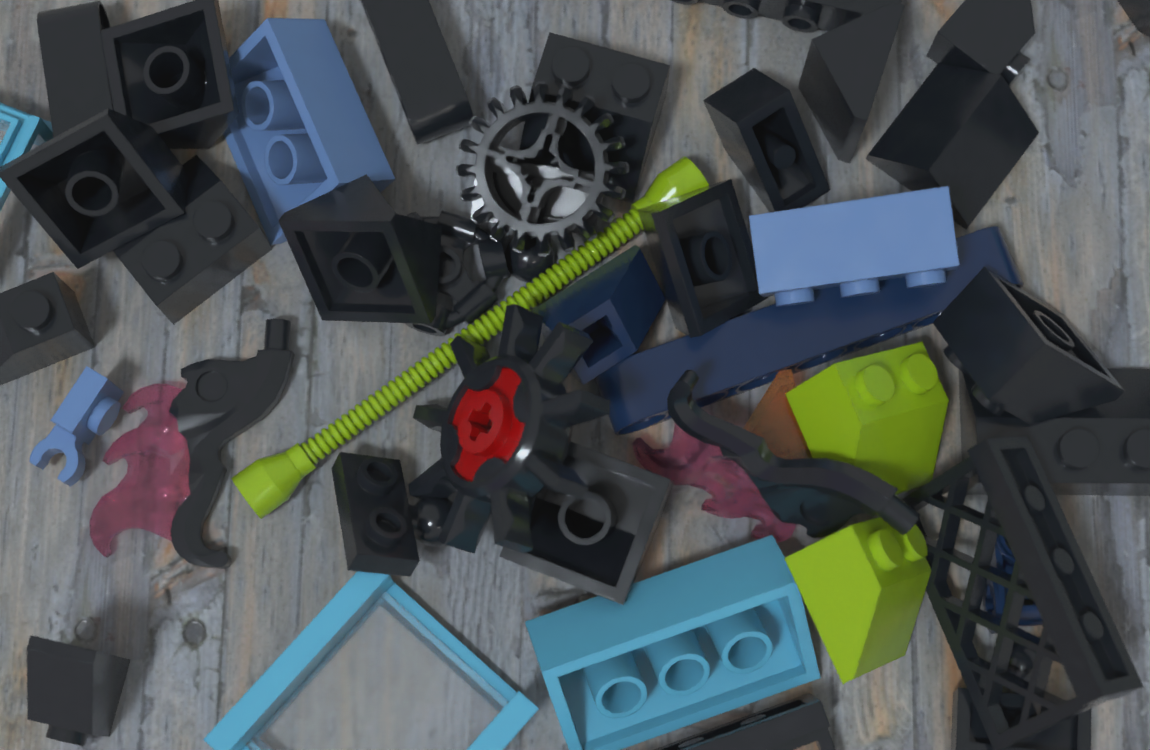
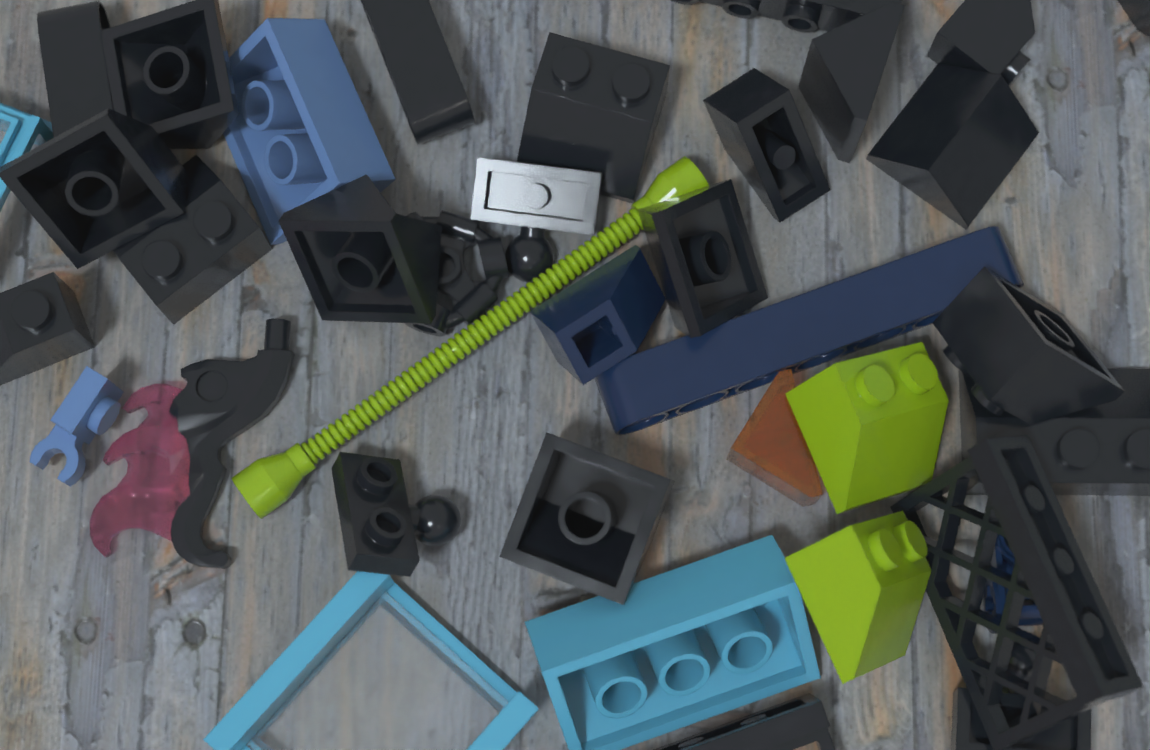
(73, 689): black slope -> none
(491, 153): black gear -> none
(507, 431): black gear -> none
(761, 486): black piece -> none
(855, 245): medium blue slope -> none

